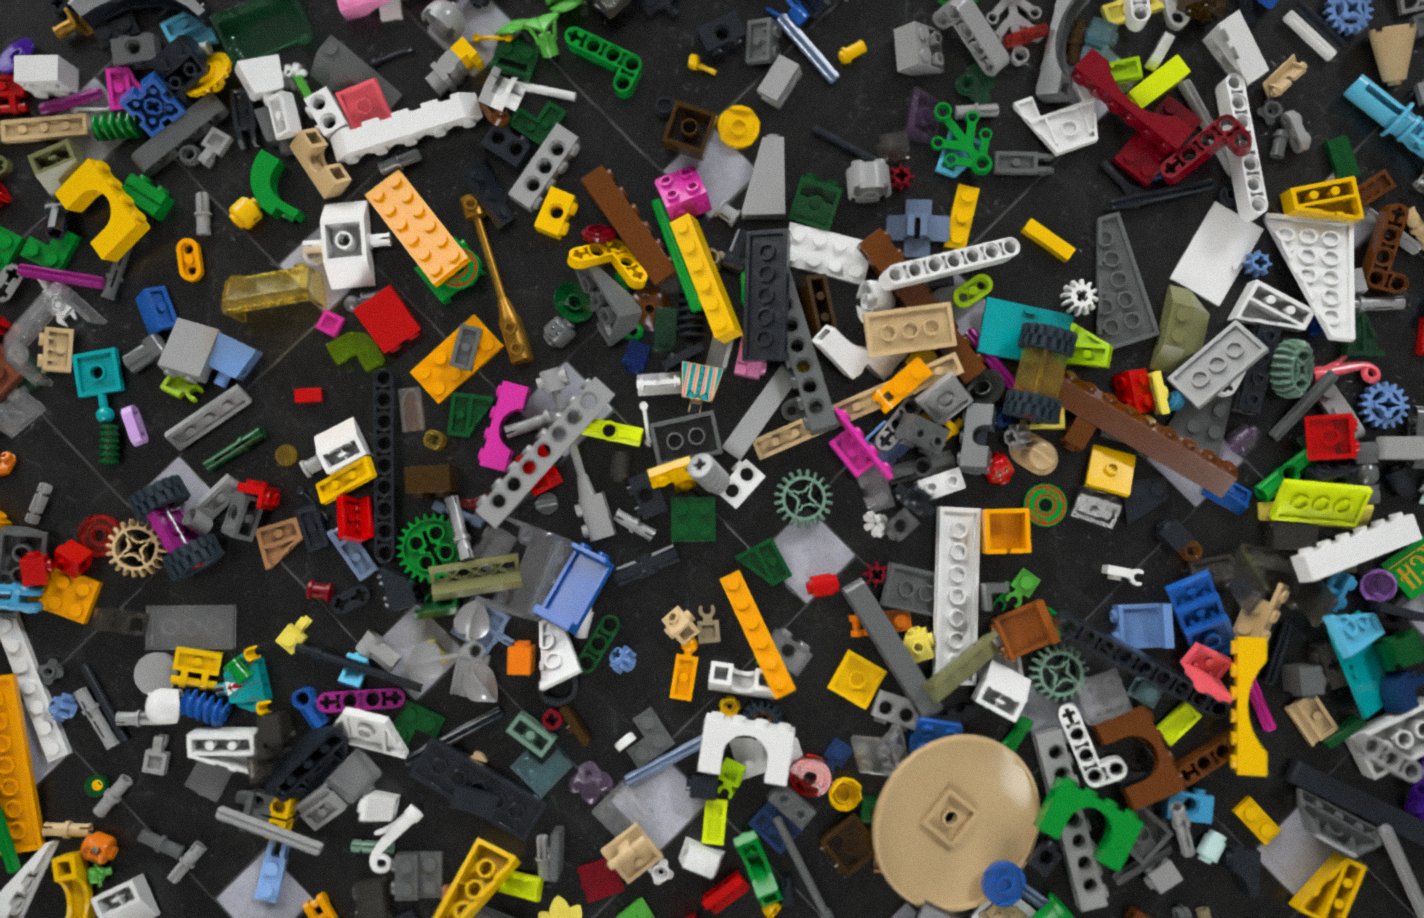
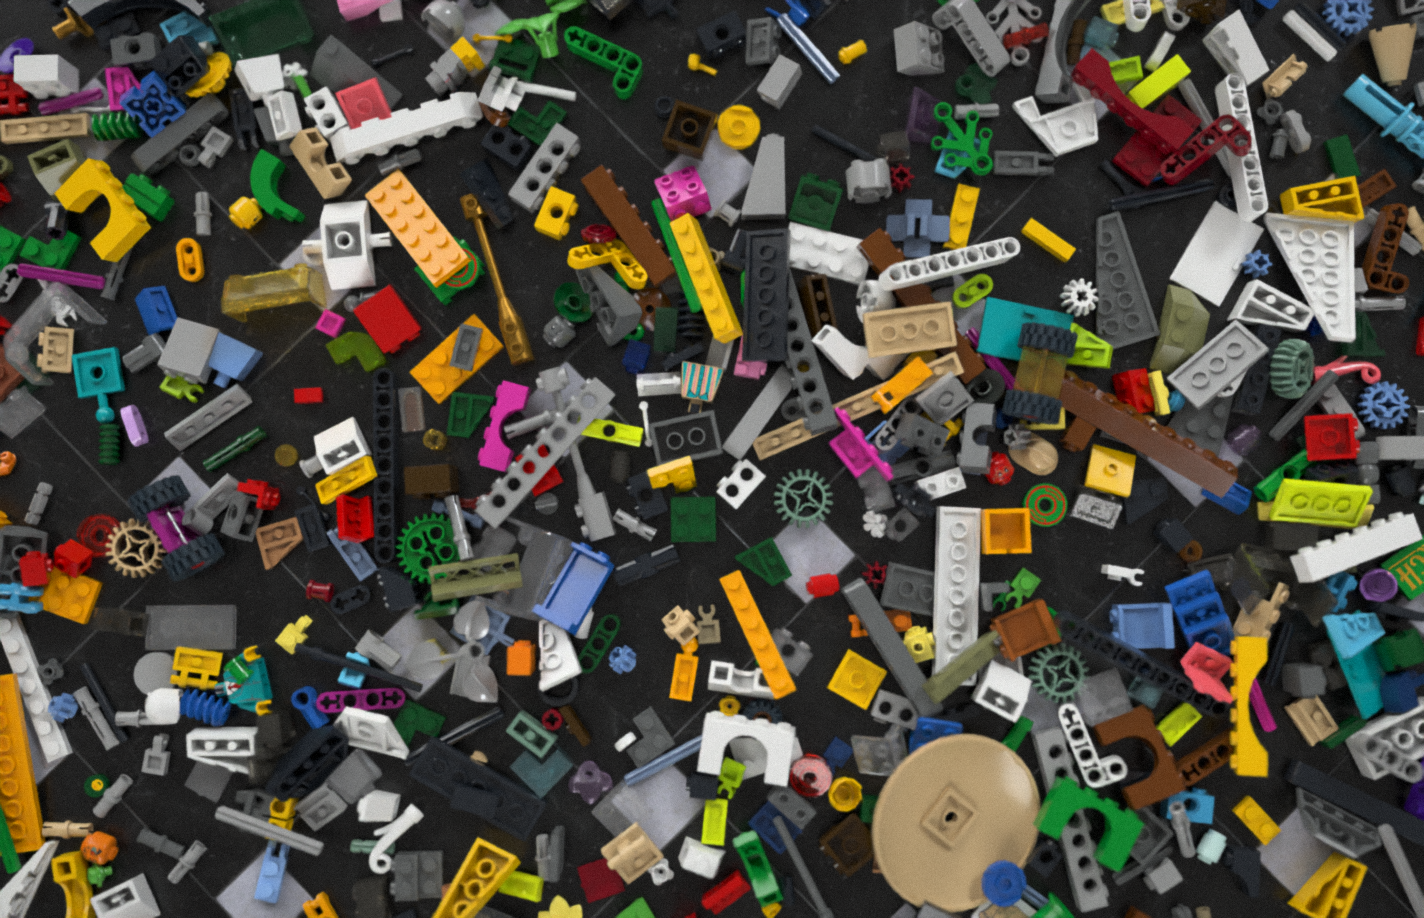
(708, 473): light grey piece -> none

